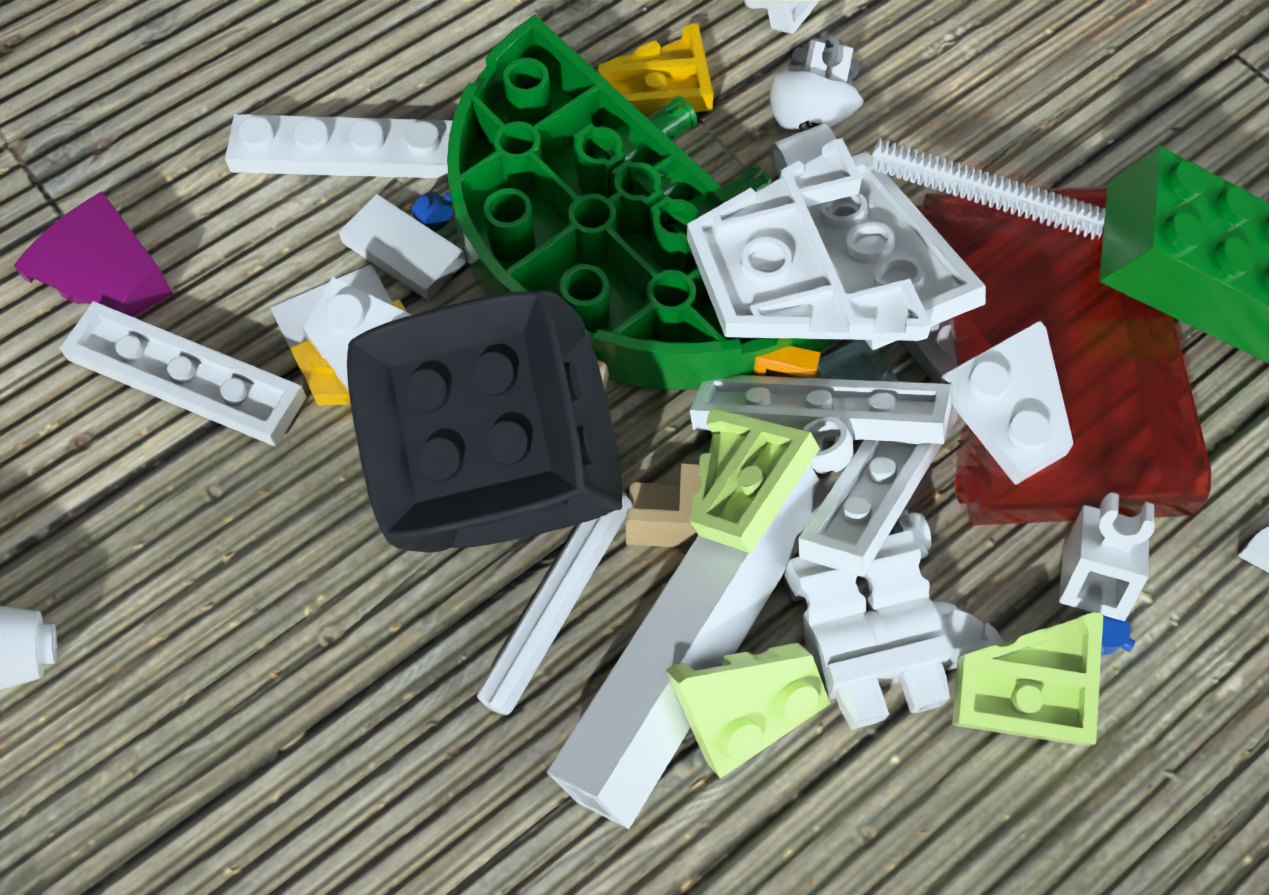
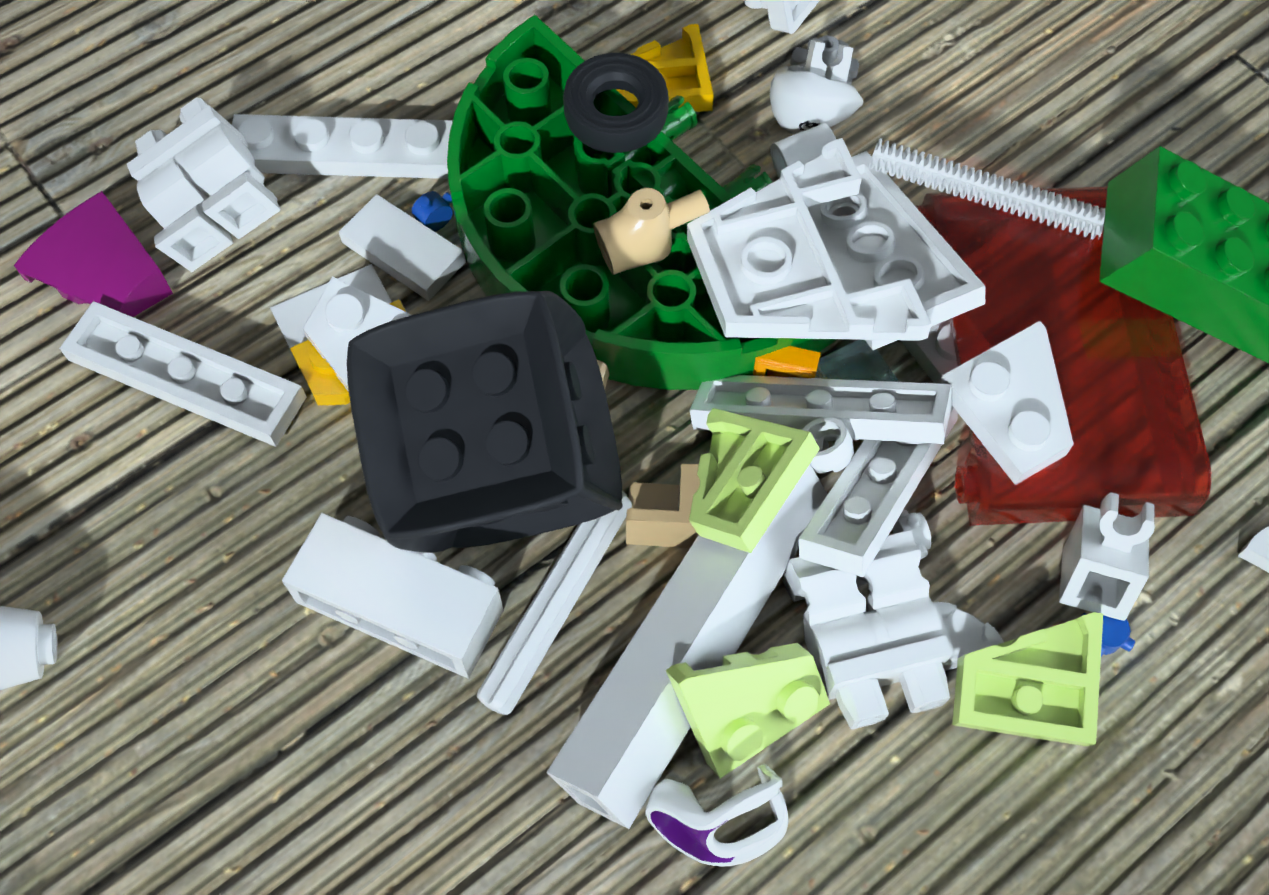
(185, 168): none -> white hips
(395, 593): none -> white brick
(611, 72): none -> black tyre
(644, 228): none -> tan piece
(690, 830): none -> white piece

